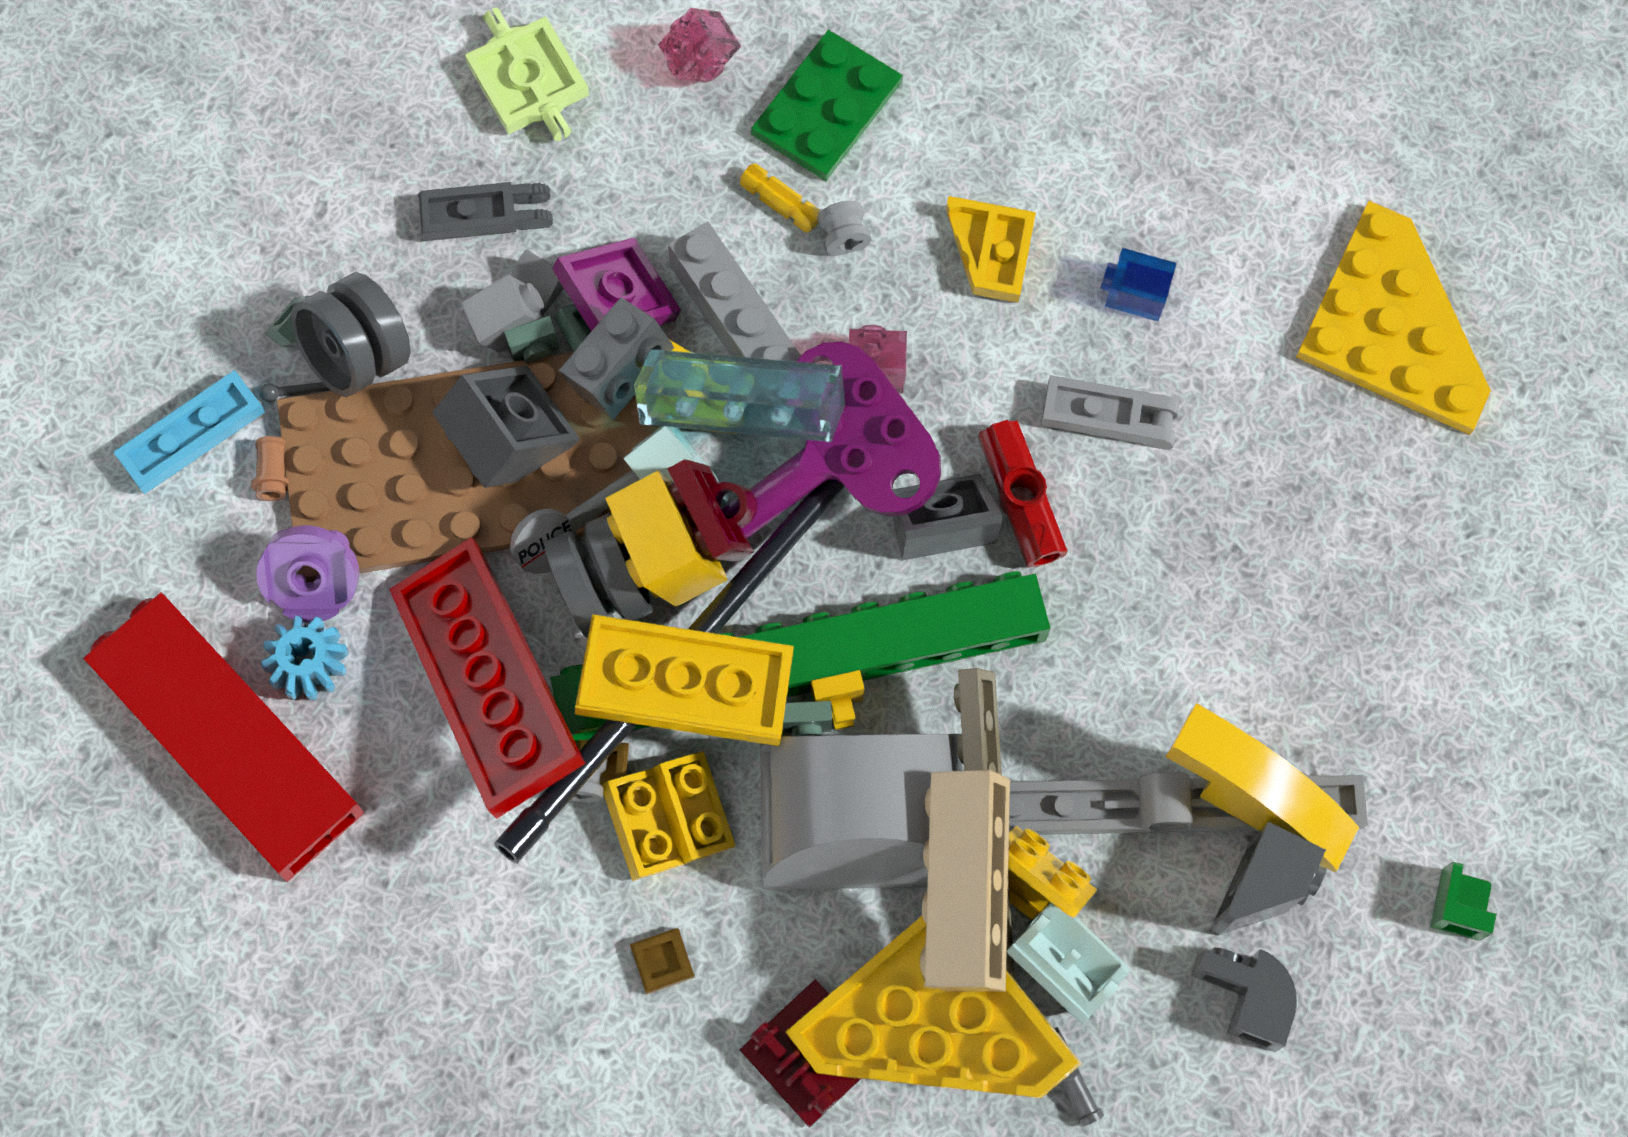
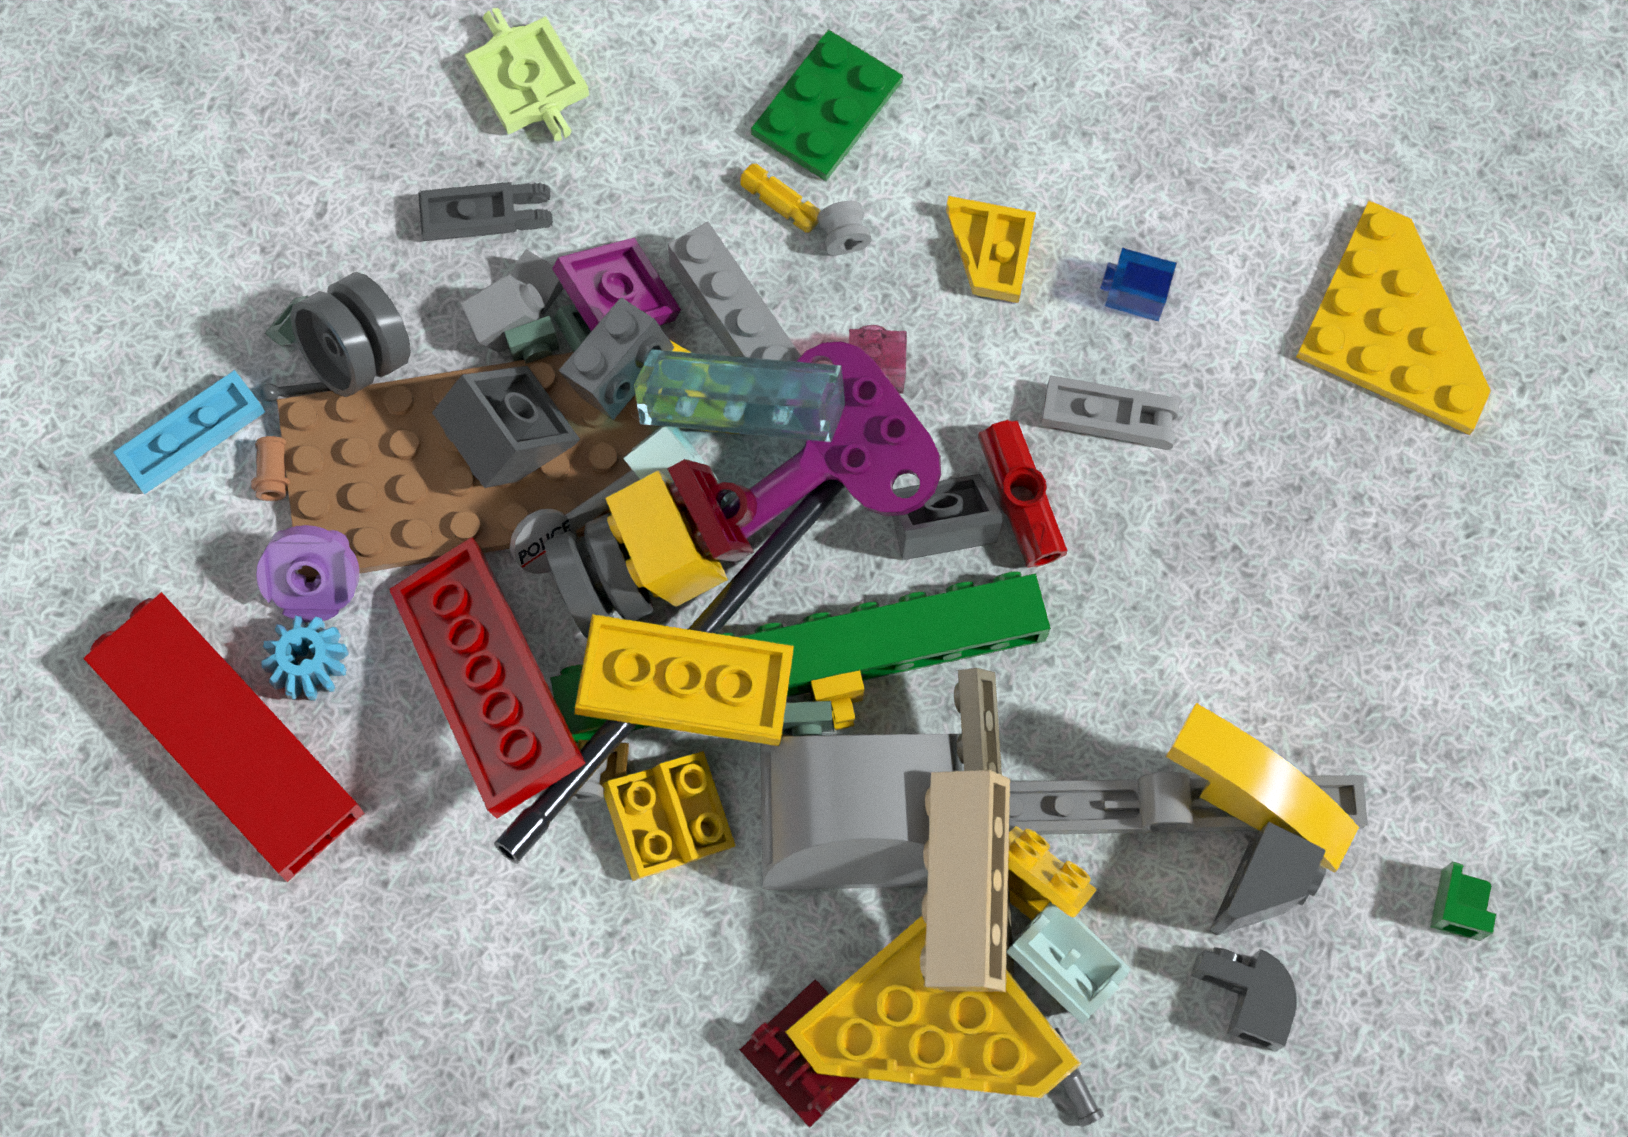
(662, 961): pearl gold tile -> none
(699, 45): clear pink brick -> none

